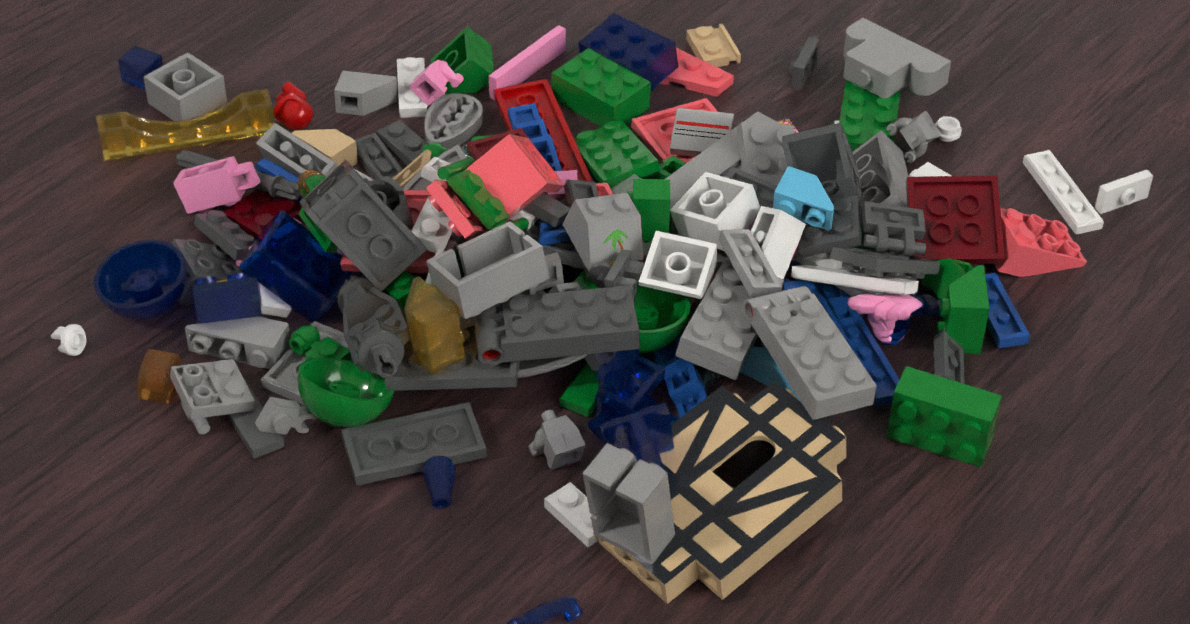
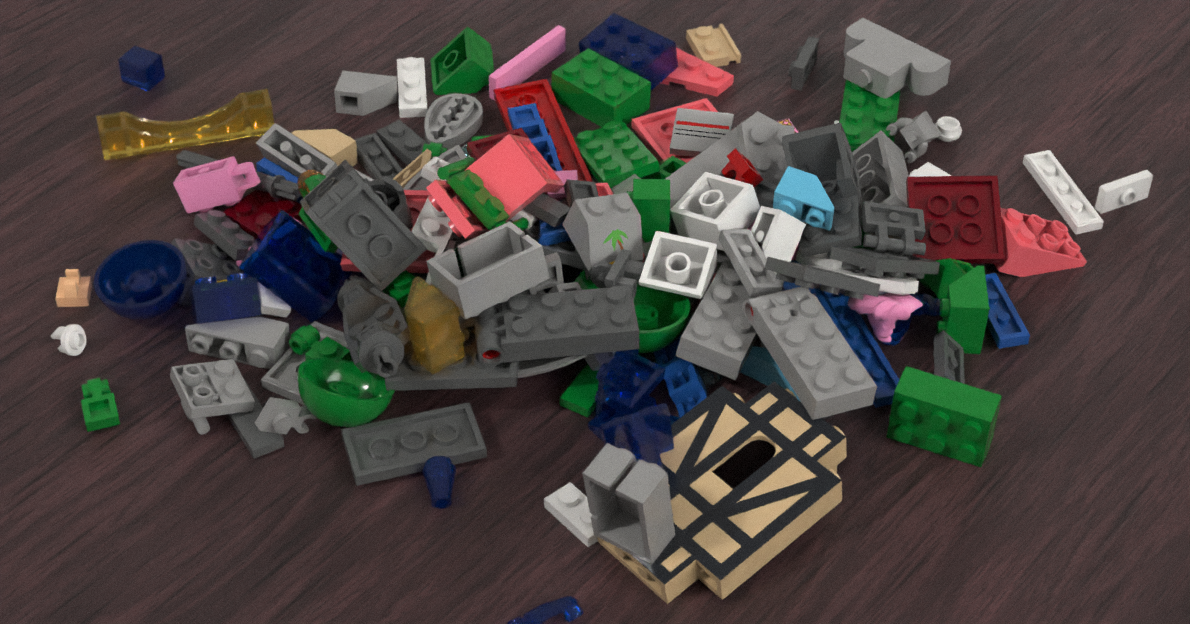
(73, 289): none -> light nougat tile
(99, 405): none -> green plate
(154, 376): clear orange brick -> none
(185, 88): light grey brick -> none
(292, 108): red piece -> none
(431, 81): bright pink piece -> none
(558, 440): light grey piece -> none
(742, 168): none -> red tile
(830, 281): none -> dark grey plate

